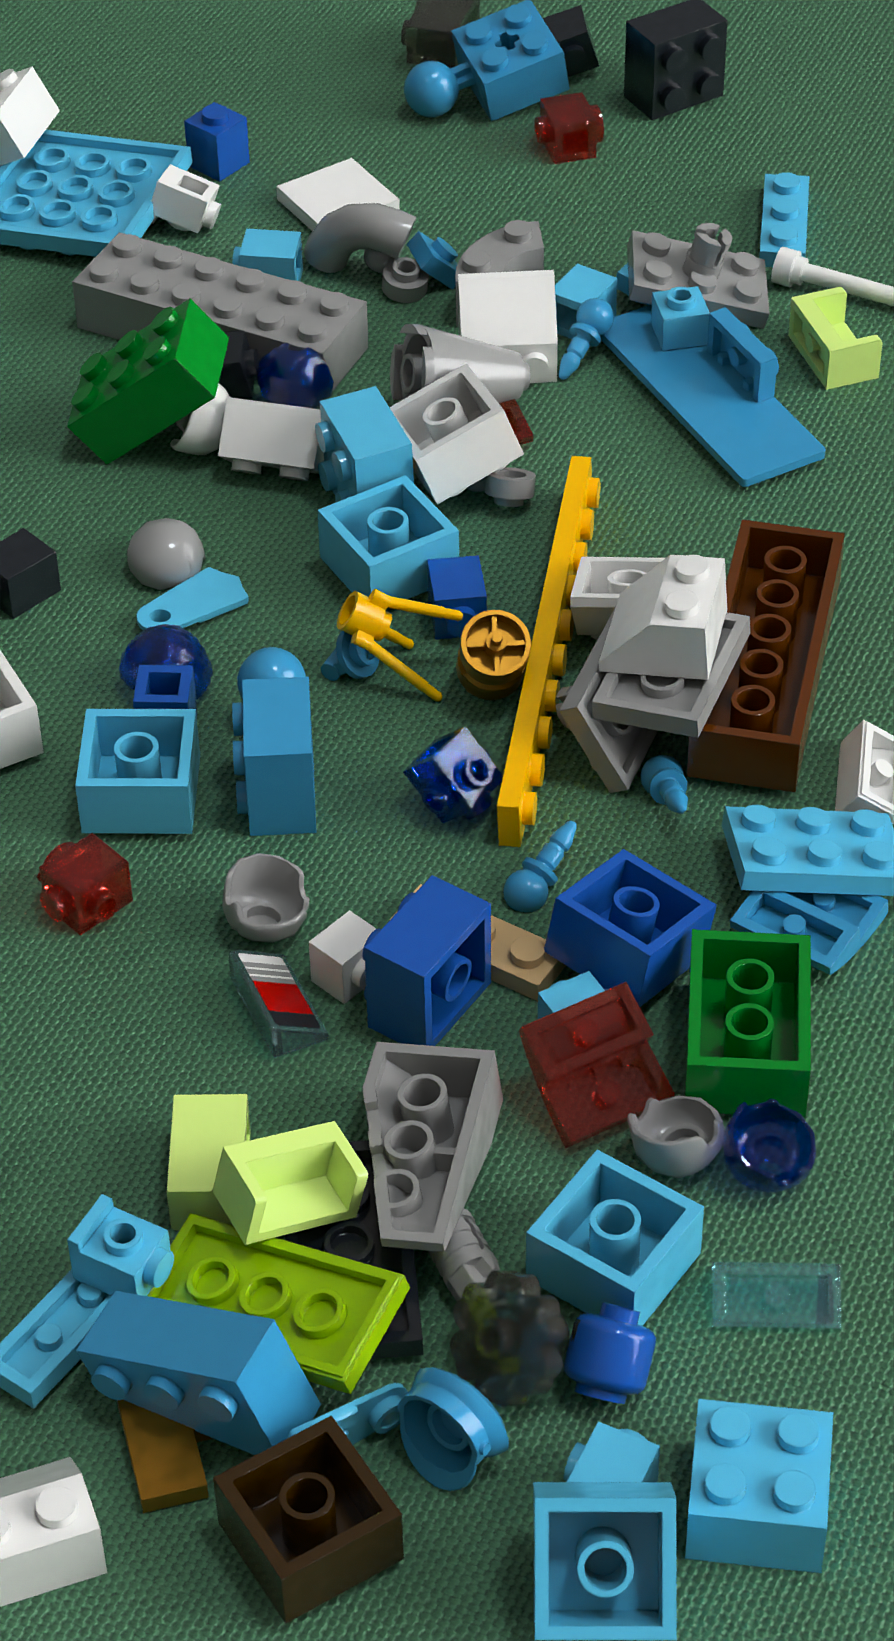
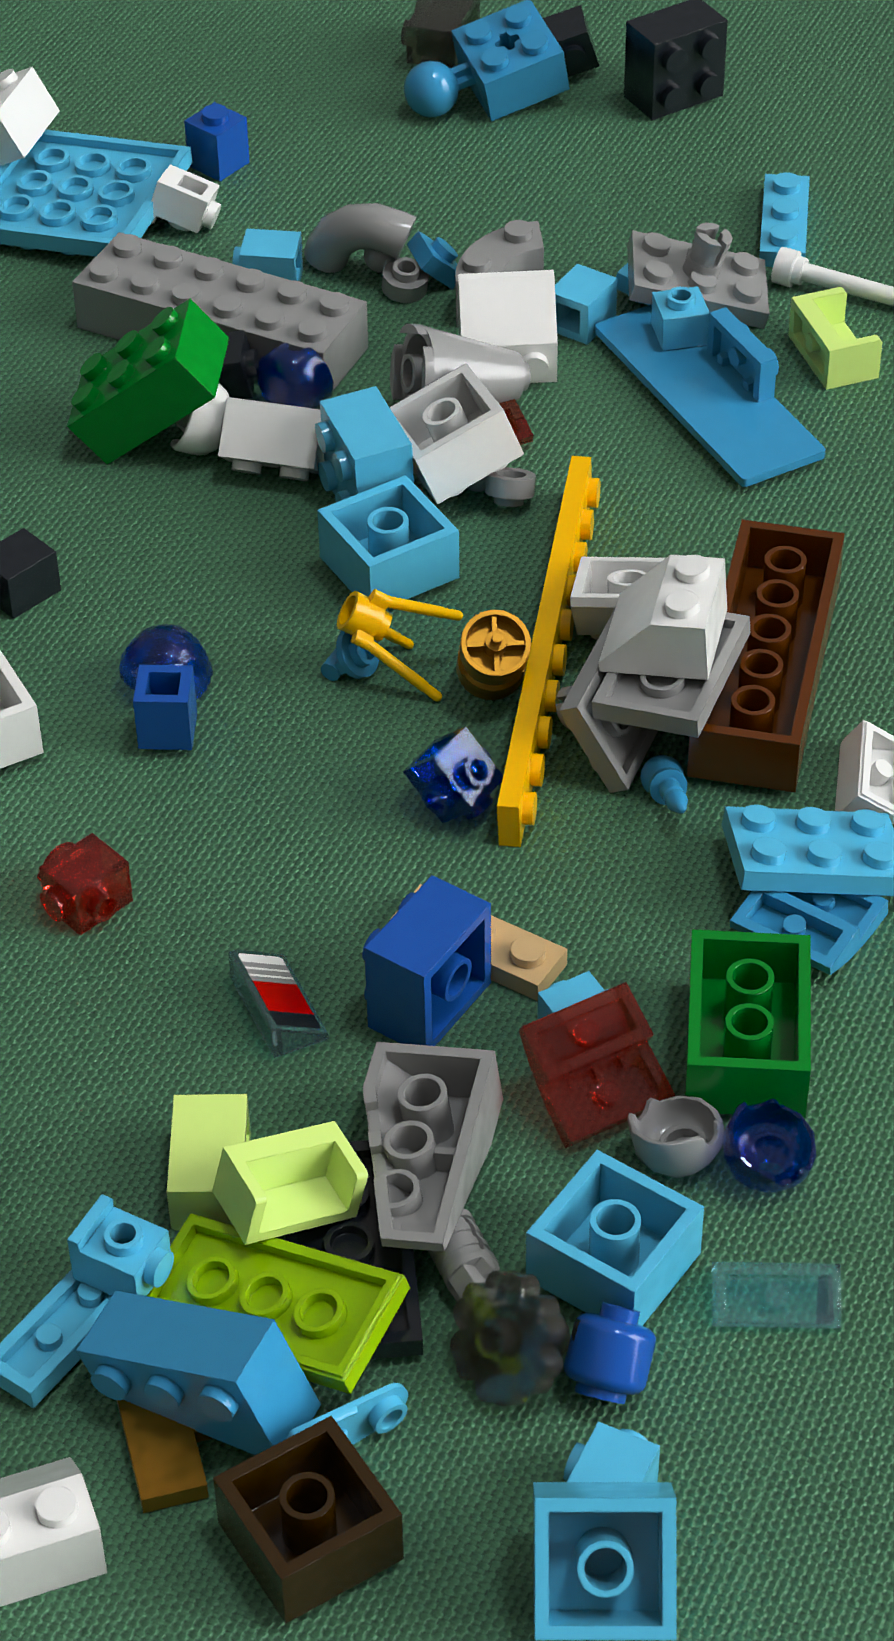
(138, 771): medium azure brick -> none
(165, 553): light grey hair -> none
(195, 600): medium azure piece -> none
(265, 898): light grey hair -> none
(275, 744): dark azure brick -> none
(330, 189): white tile -> none
(338, 959): white plate -> none
(448, 1428): dark azure piece -> none
(459, 586): blue brick -> none
(528, 888): dark azure bar -> none
(569, 127): clear red brick -> none
(593, 319): dark azure bar -> none
(627, 926): blue brick -> none
(760, 1486): medium azure brick -> none

